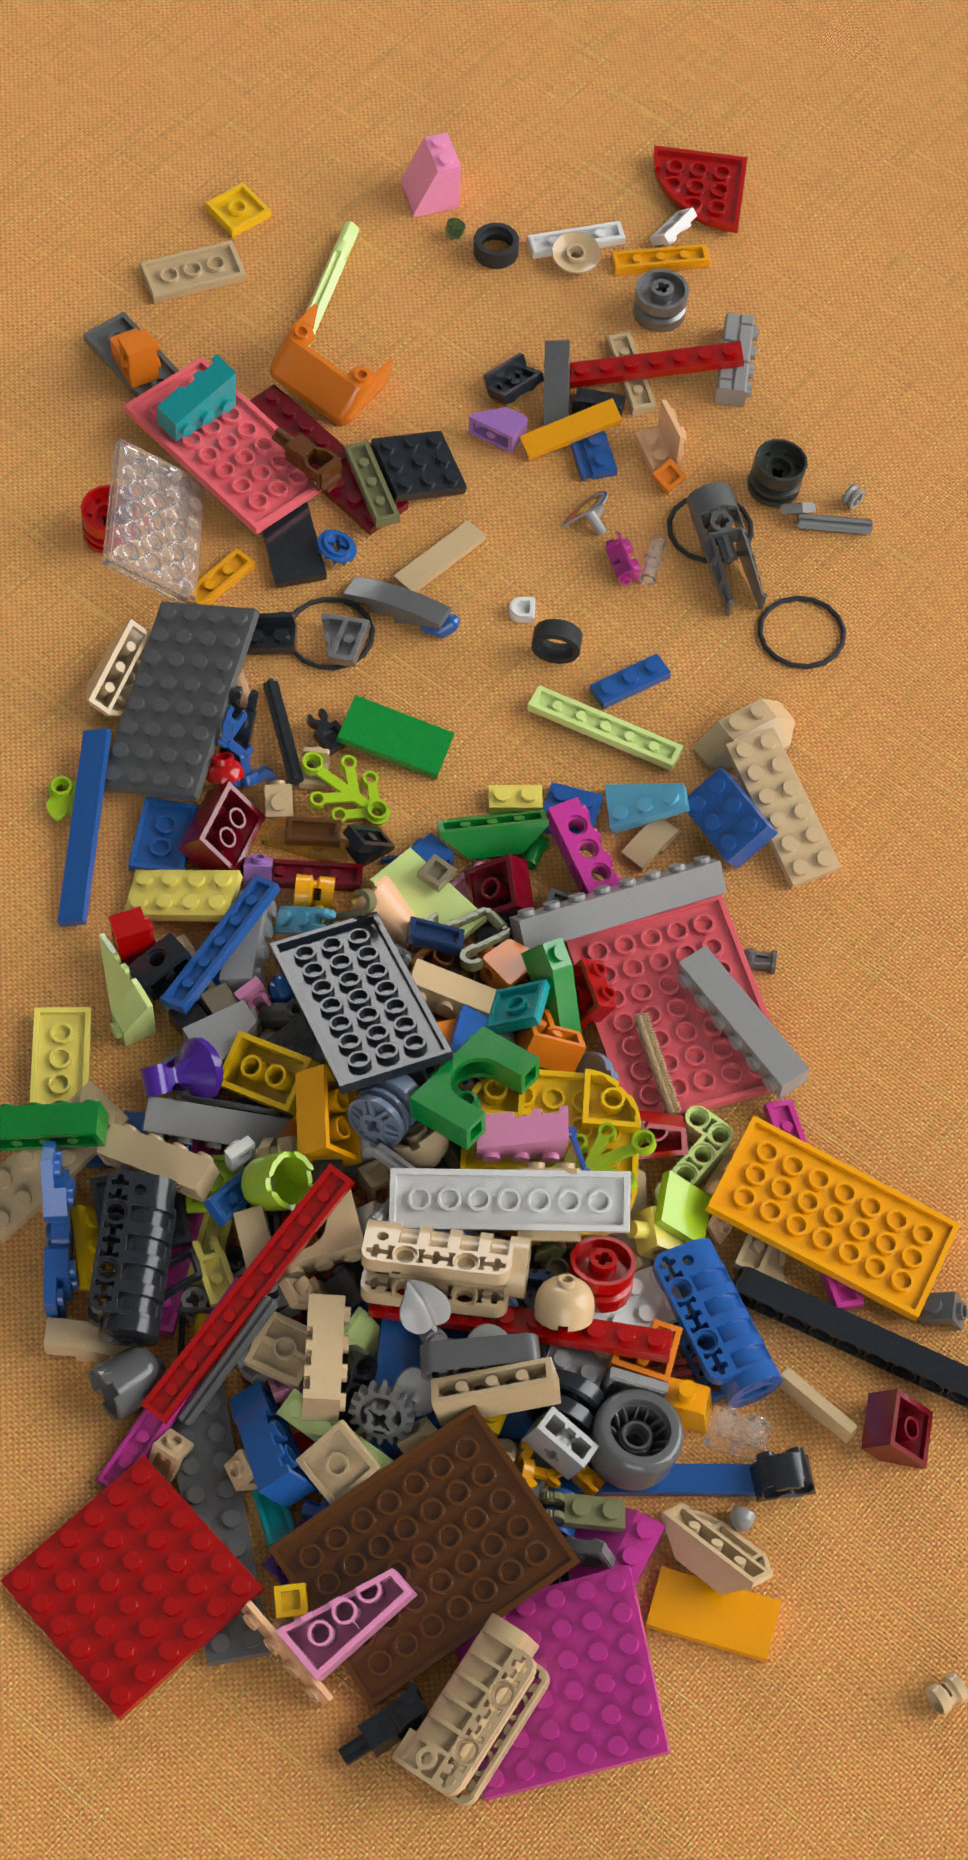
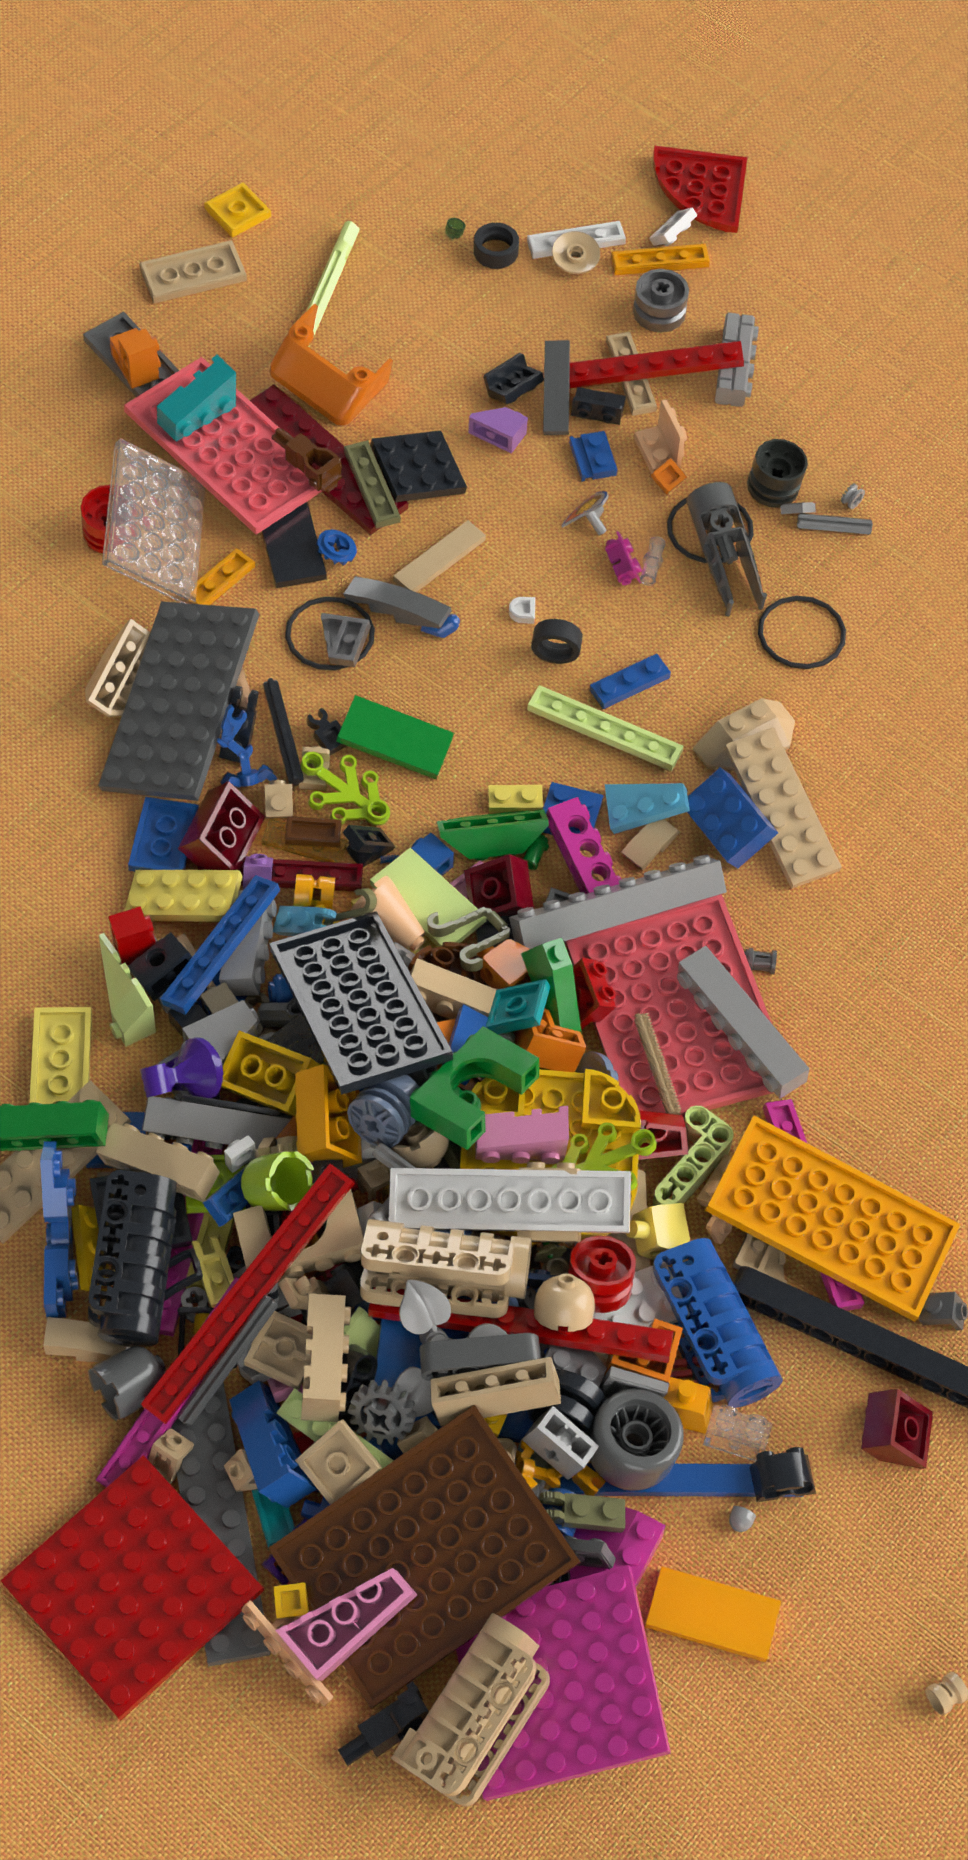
(60, 802): lime plate -> none
(84, 827): blue tile -> none
(224, 769): red piece -> none
(253, 994): bright pink tile -> none
(274, 634): black bracket -> none
(433, 177): bright pink slope -> none
(435, 936): dark blue tile -> none
(436, 873): dark tan plate -> none
(571, 429): light orange tile -> none
(572, 1135): blue hinge -> none
(682, 1208): lime tile -> none
(714, 1550): tan wedge -> none
(818, 1406): tan tile -> none

